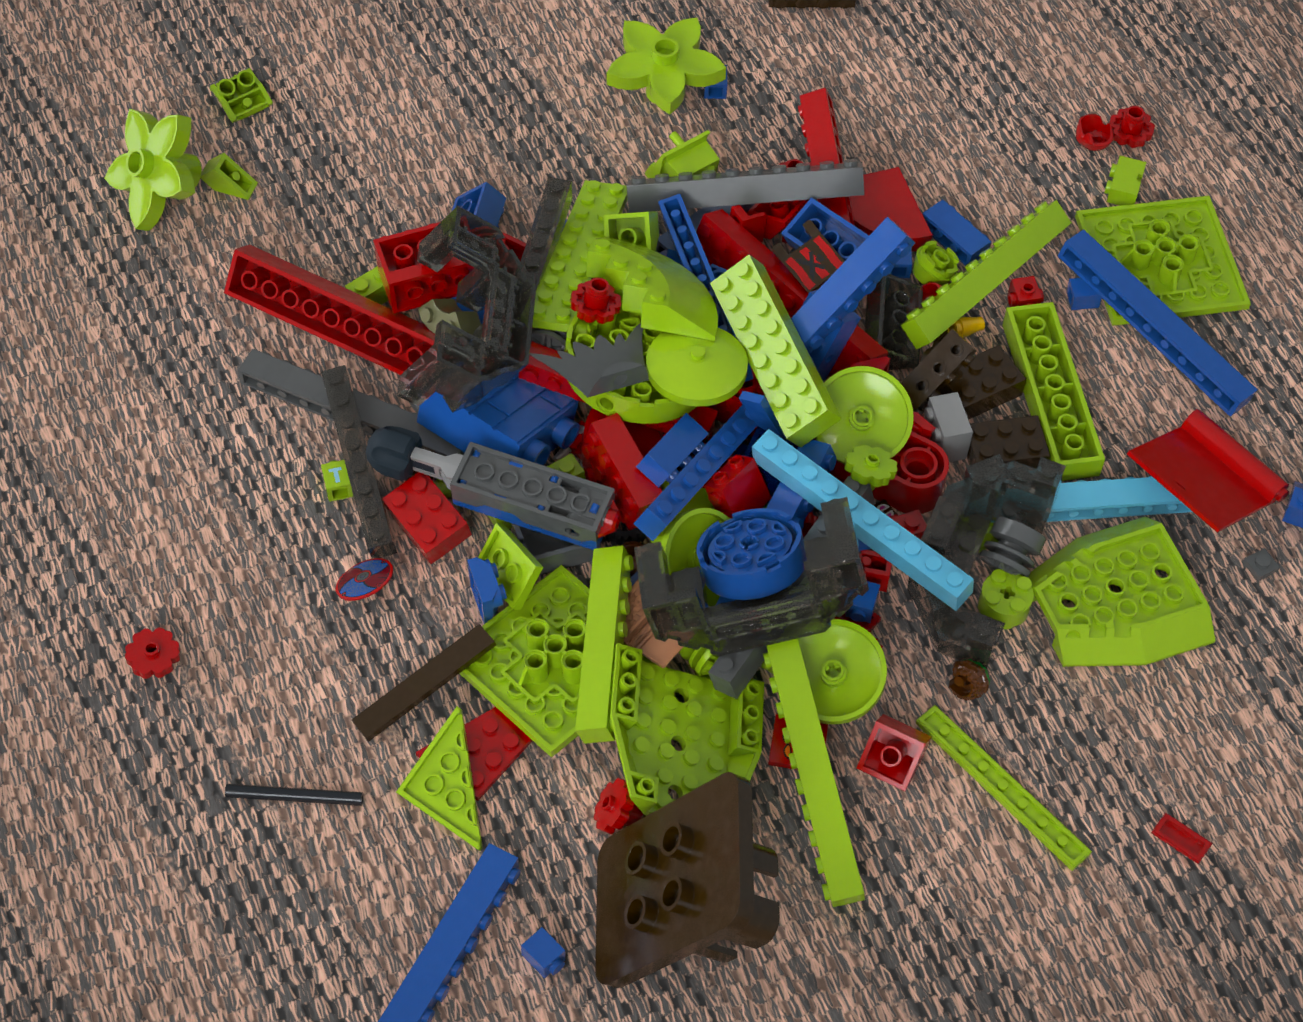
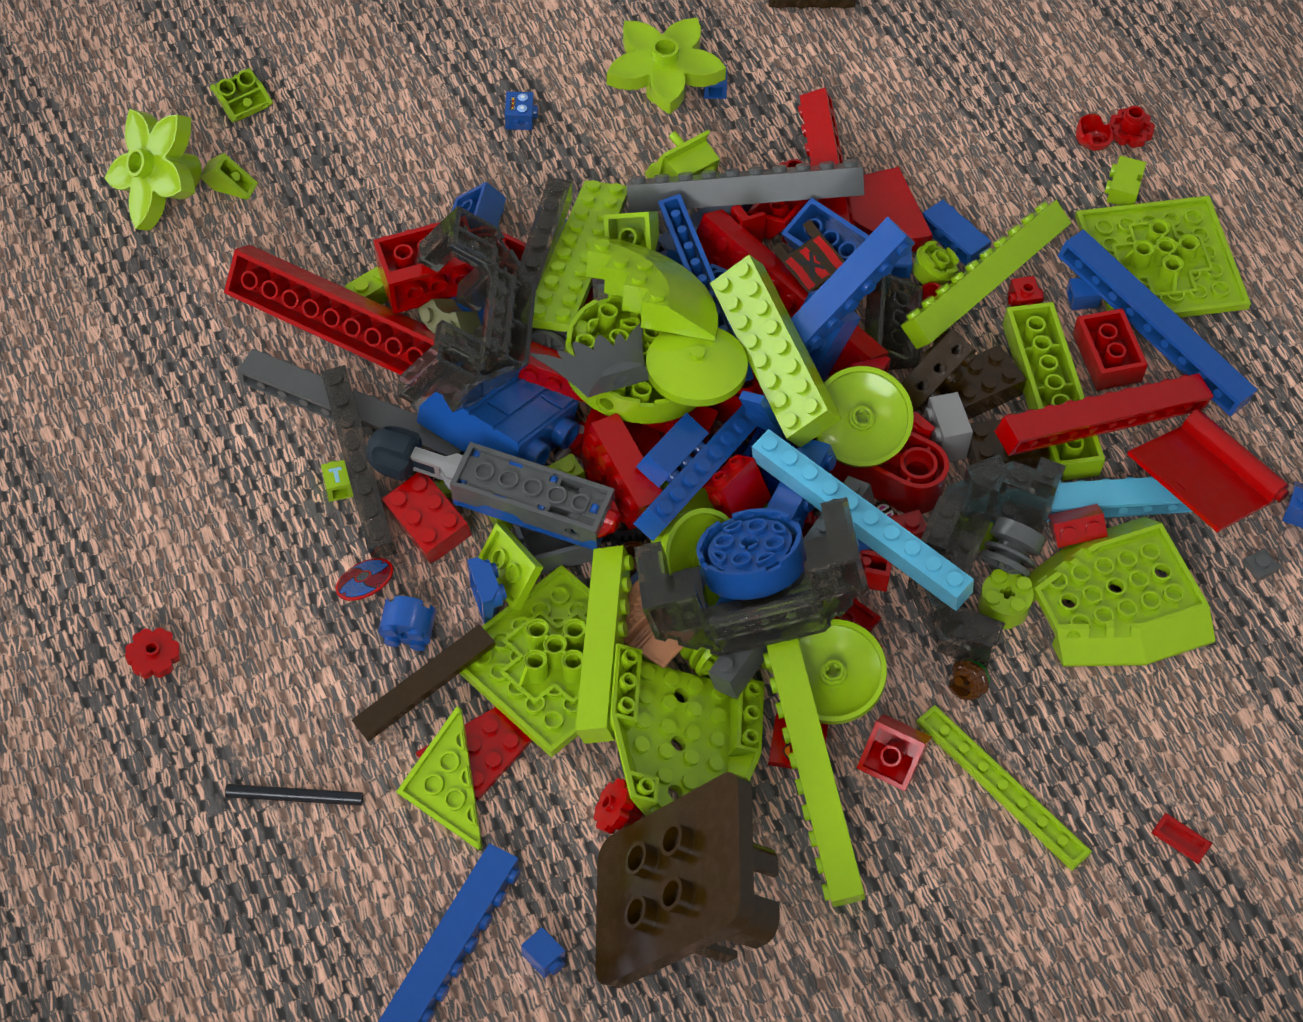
(407, 622): none -> blue brick
(520, 110): none -> blue head
(595, 301): red plant -> none
(864, 606): blue brick -> none
(870, 466): lime plant -> none
(968, 325): yellow cone -> none
(1077, 525): none -> red brick
(1102, 413): none -> red brick
(1109, 349): none -> red brick

